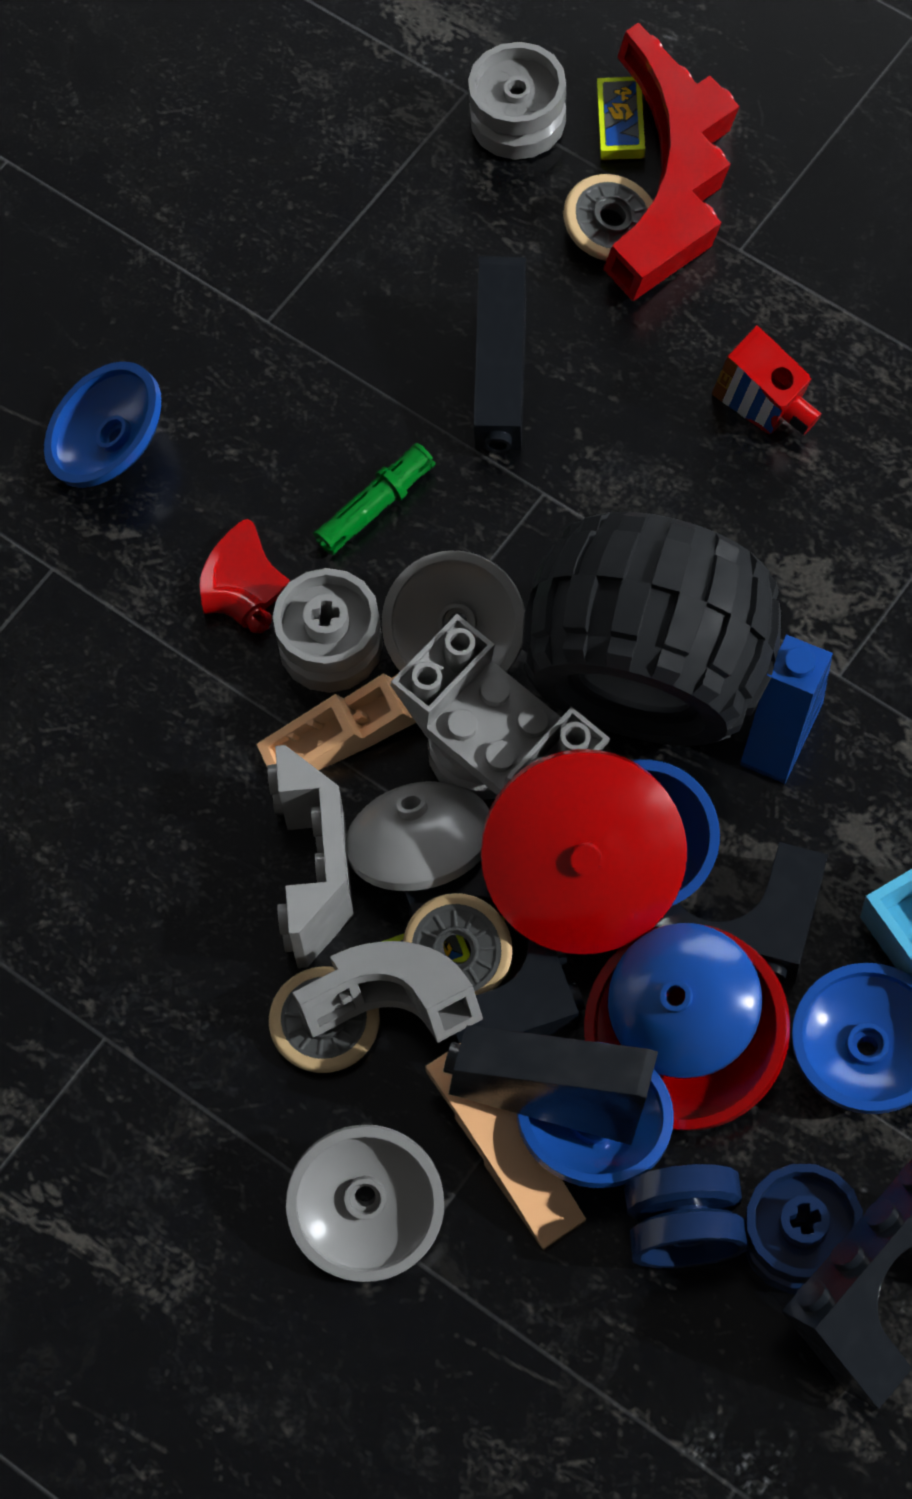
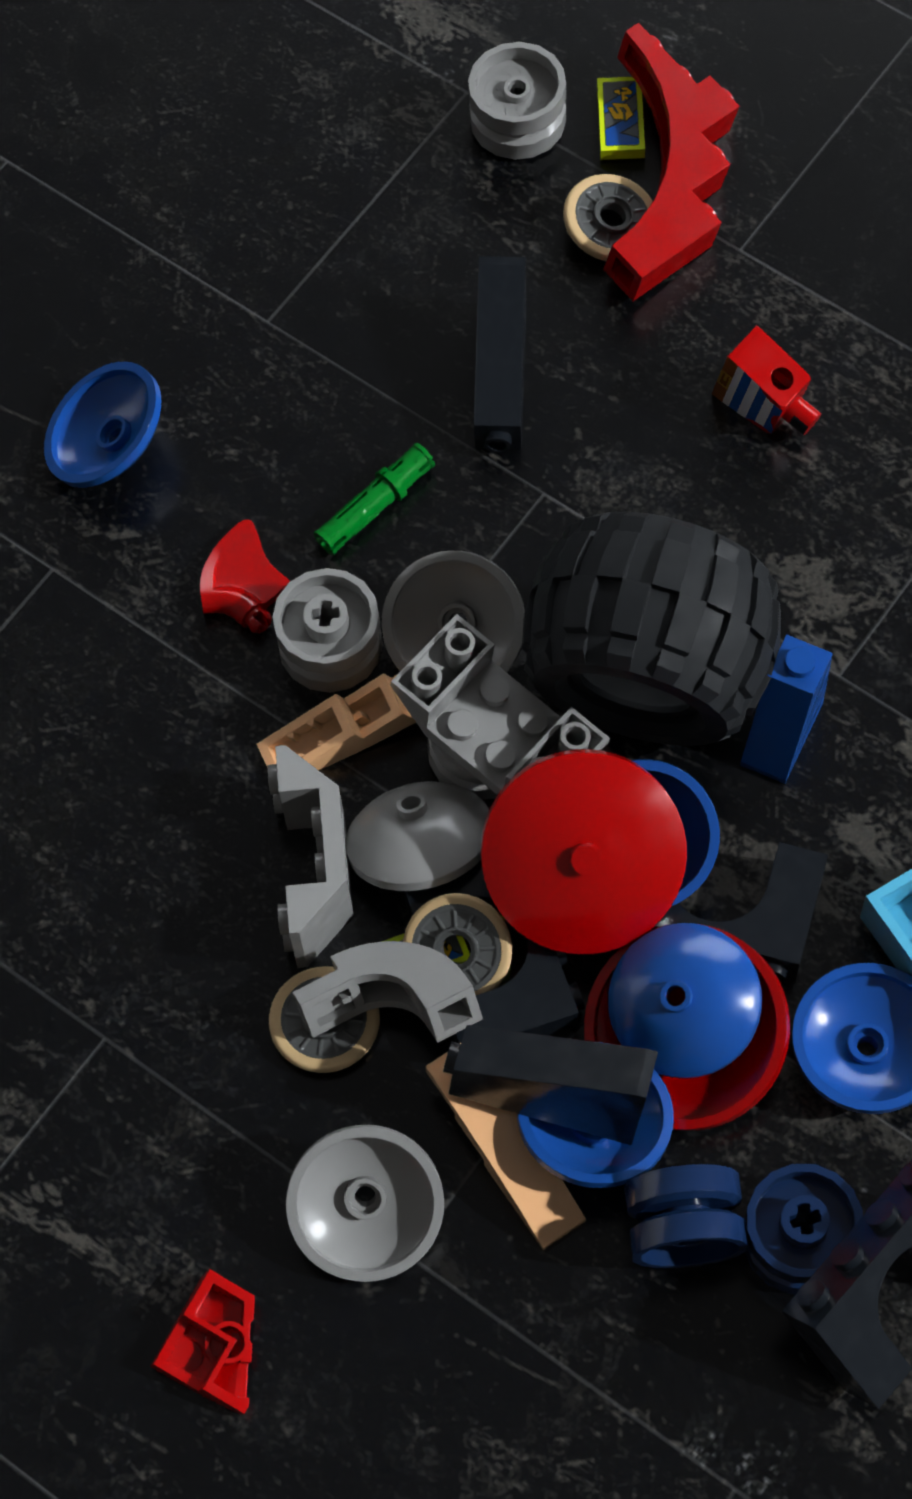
(212, 1343): none -> red slope

